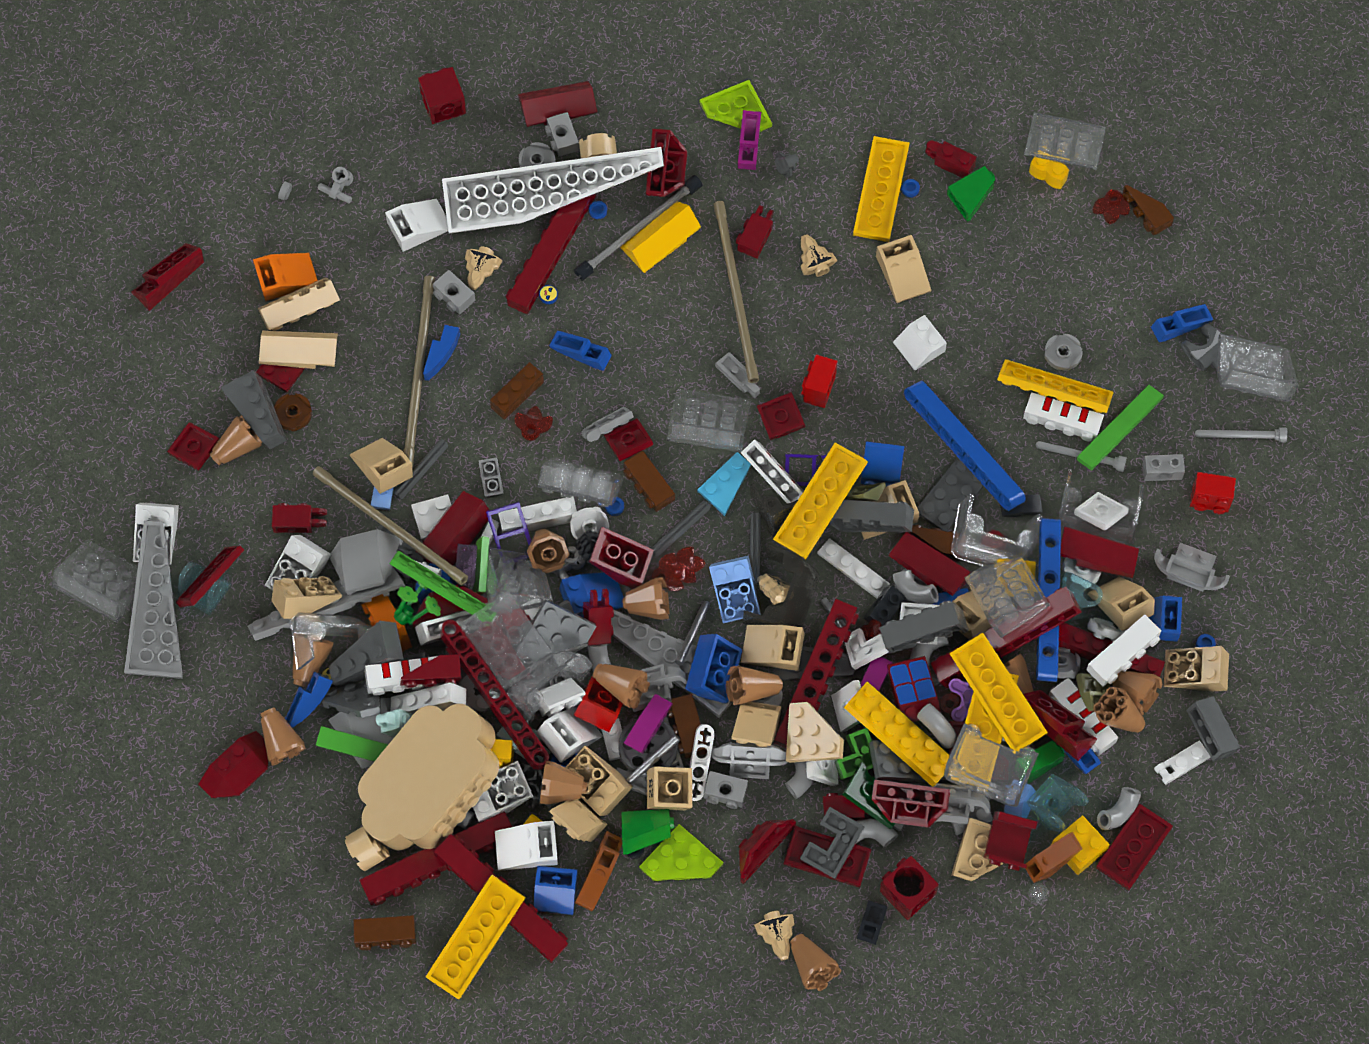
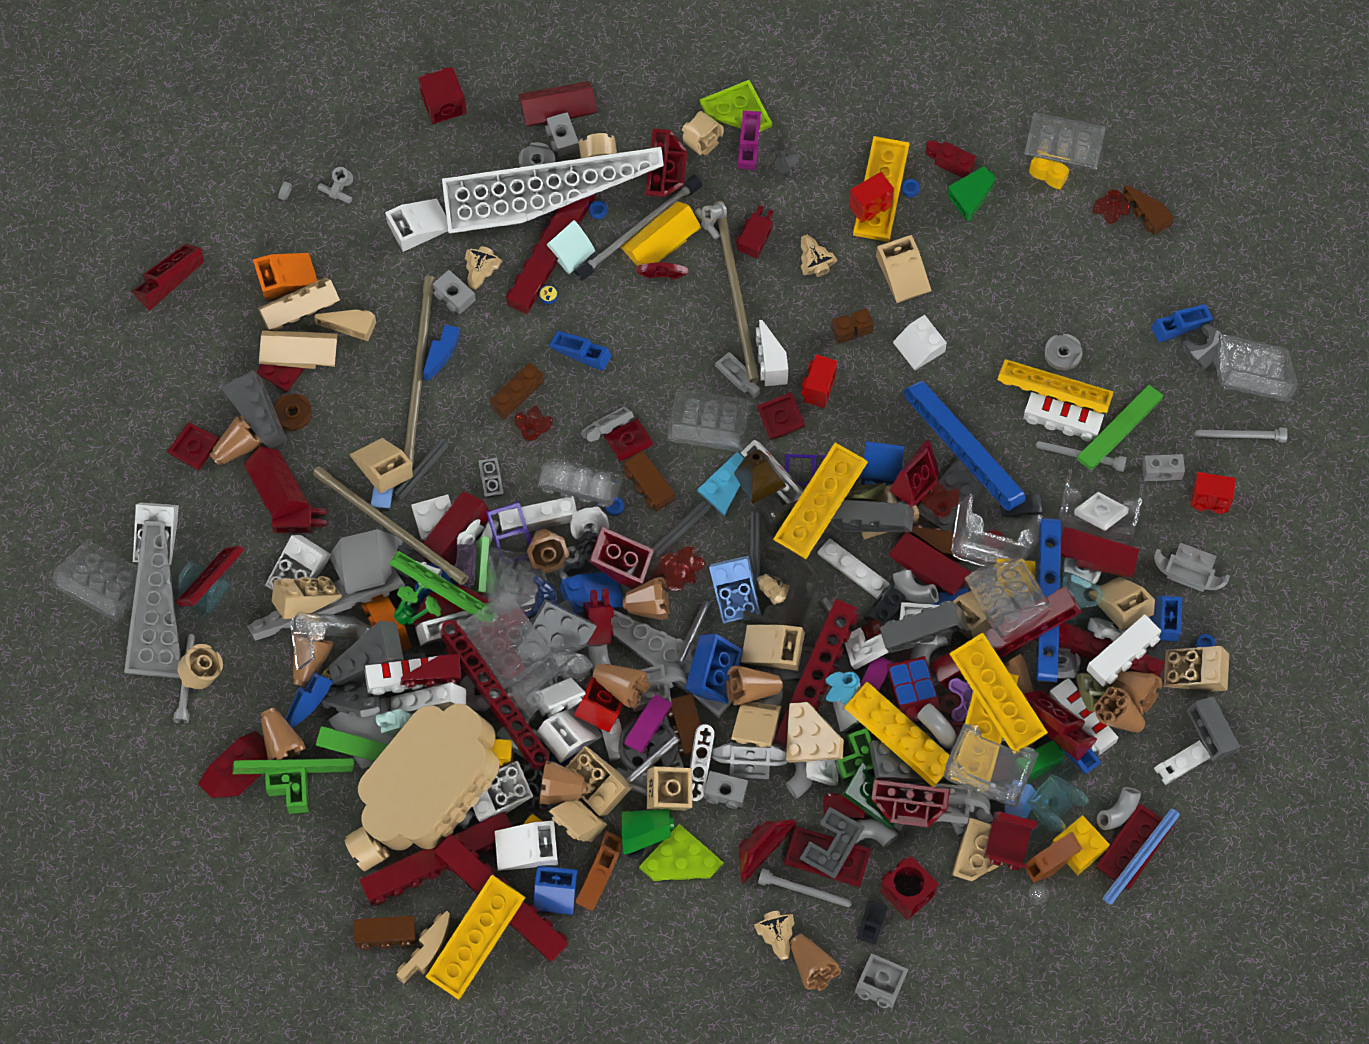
(182, 712): none -> light grey piece
(199, 666): none -> tan brick
(274, 482): none -> dark red slope
(293, 784): none -> bright green brick
(310, 765): none -> bright green tile
(350, 322): none -> tan slope
(432, 943): none -> tan slope
(468, 537): none -> white plate
(545, 591): none -> dark blue piece
(571, 247): none -> light aqua slope
(661, 269): none -> dark red tile
(702, 133): none -> tan brick
(709, 215): none -> light grey piece
(758, 476): none -> dark brown slope
(767, 878): none -> light grey piece
(771, 357): none -> white slope
(841, 686): none -> medium azure plate
(844, 326): none -> reddish brown piece
(871, 197): none -> red brick
(881, 981): none -> light grey plate
(917, 476): none -> dark red slope
(941, 498): none -> clear red plate
(1141, 856): none -> medium blue axle

